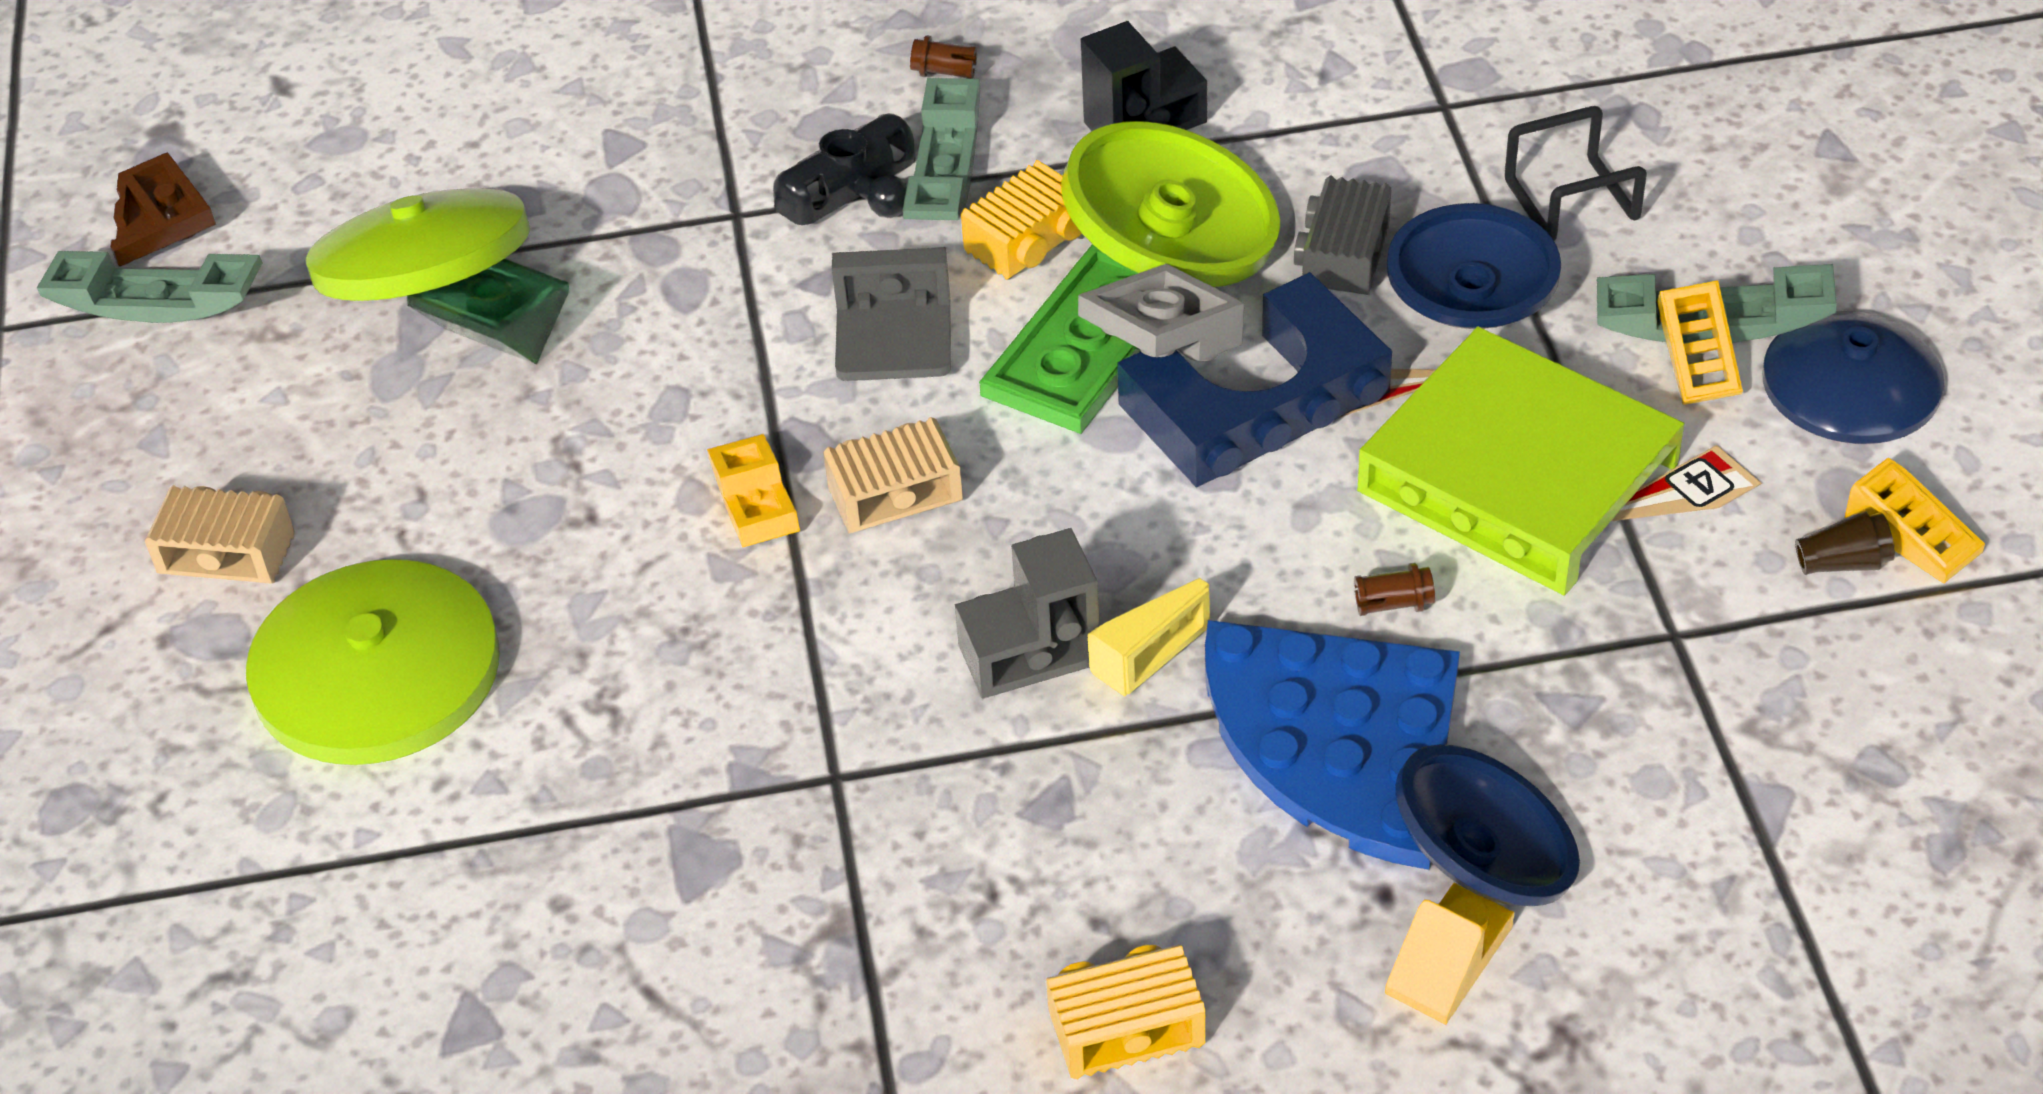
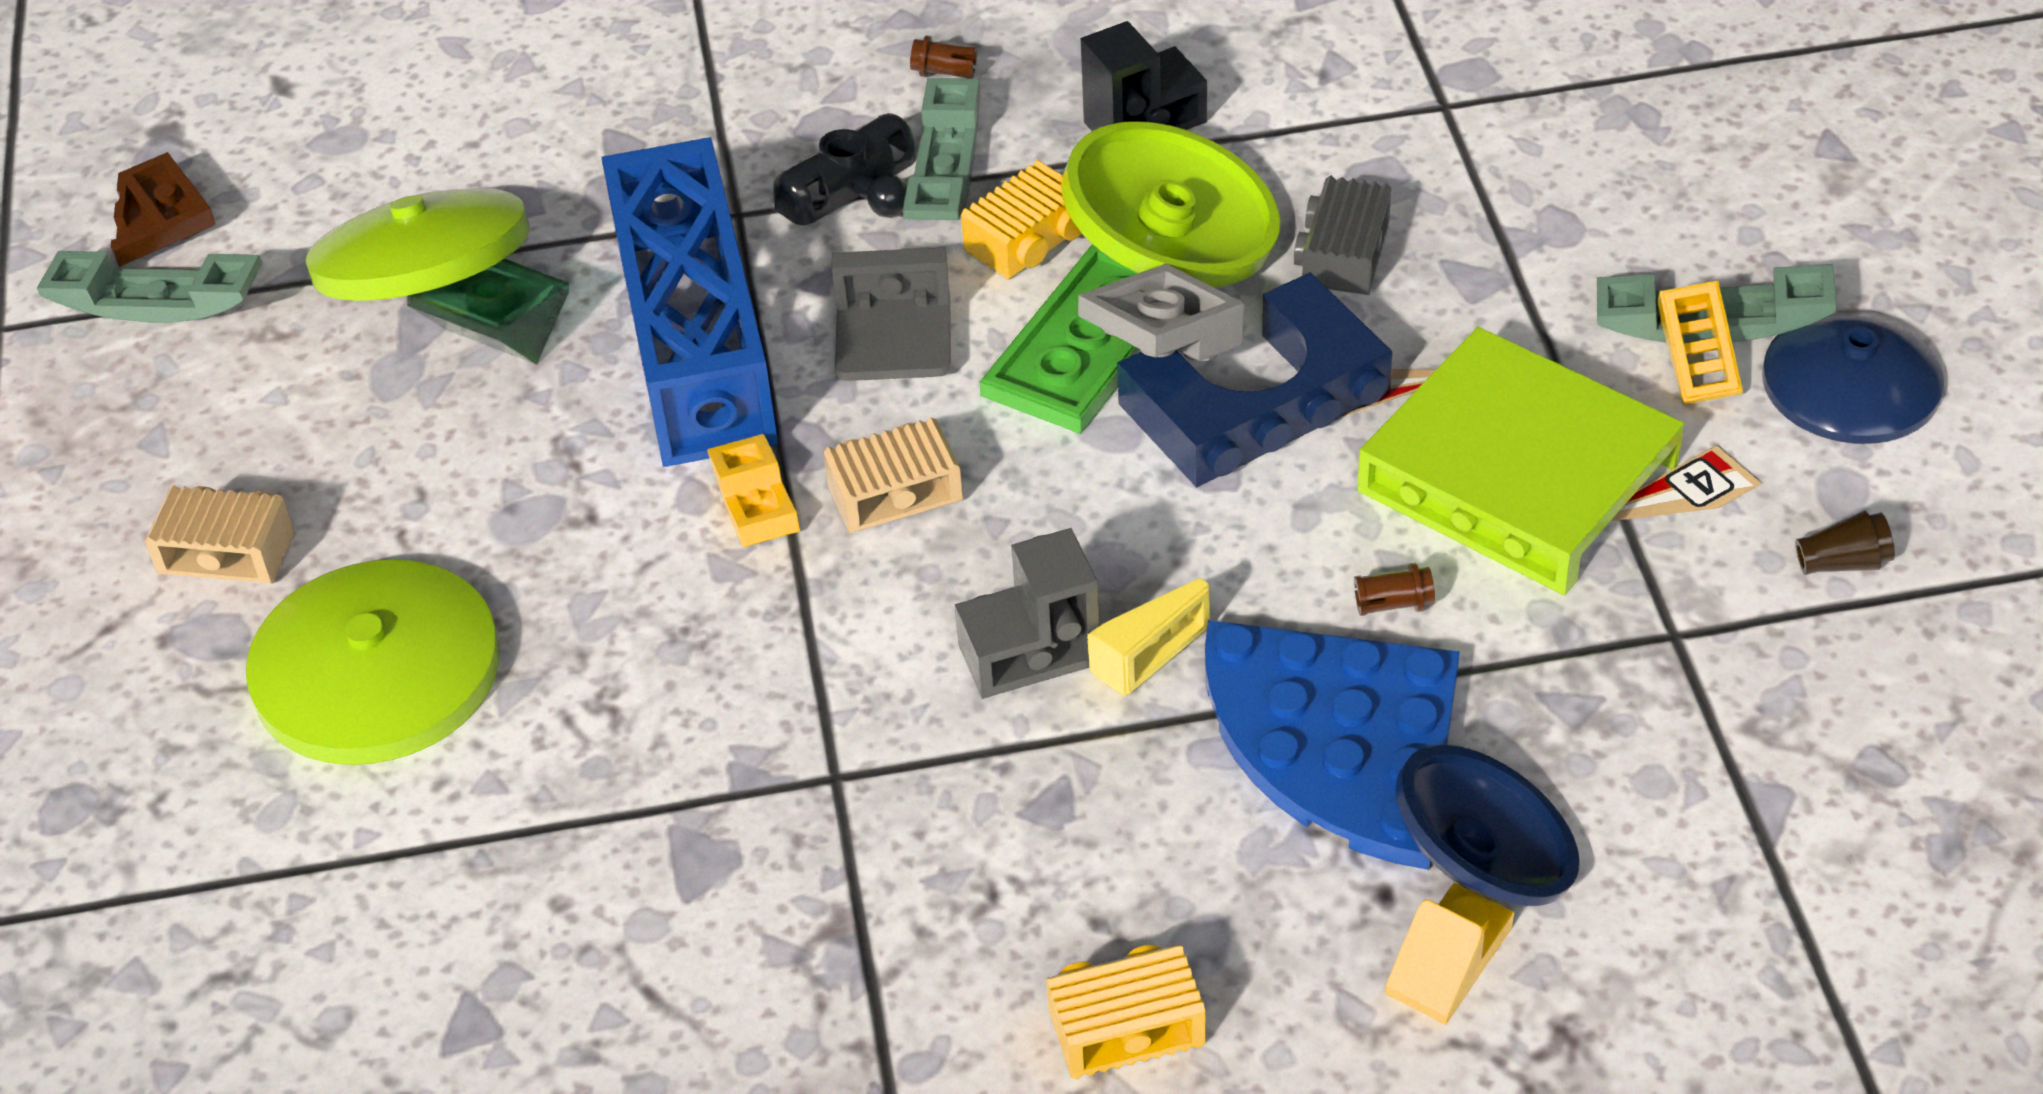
(701, 365): none -> blue piece
(1473, 265): dark blue dish -> none
(1605, 178): black piece -> none
(1895, 490): yellow slope -> none

